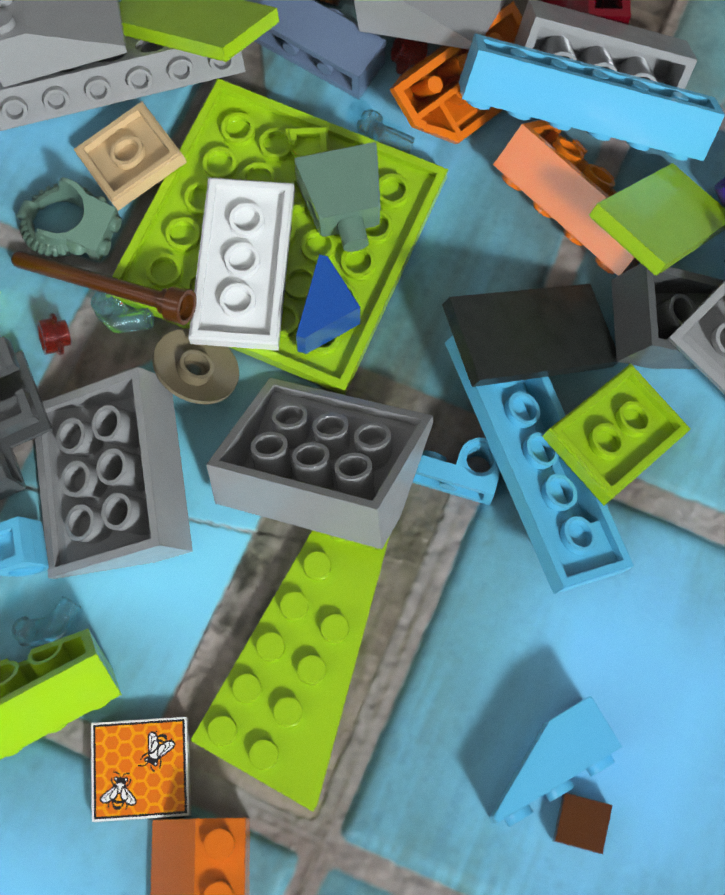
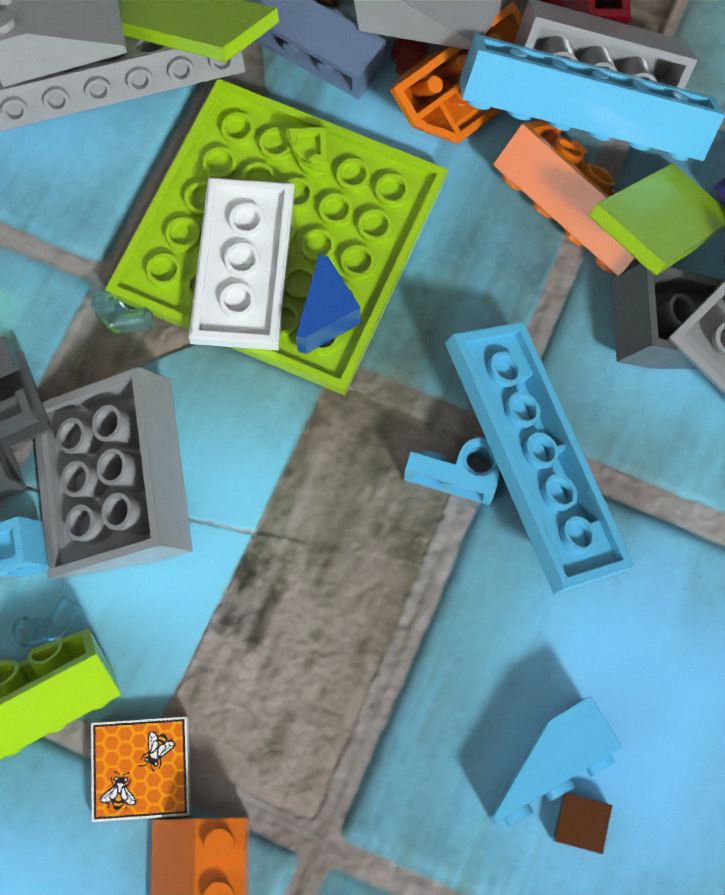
(53, 335): clear red plate -> none
(89, 236): sand green piece -> none
(130, 155): tan tile -> none
(174, 303): reddish brown piece -> none
(195, 371): dark tan dish -> none
(294, 674): lime wing -> none
(321, 461): light grey slope -> none
(342, 192): sand green torso -> none
(372, 127): clear light blue arm -> none
(530, 333): pearl dark grey tile -> none
(616, 433): lime tile -> none

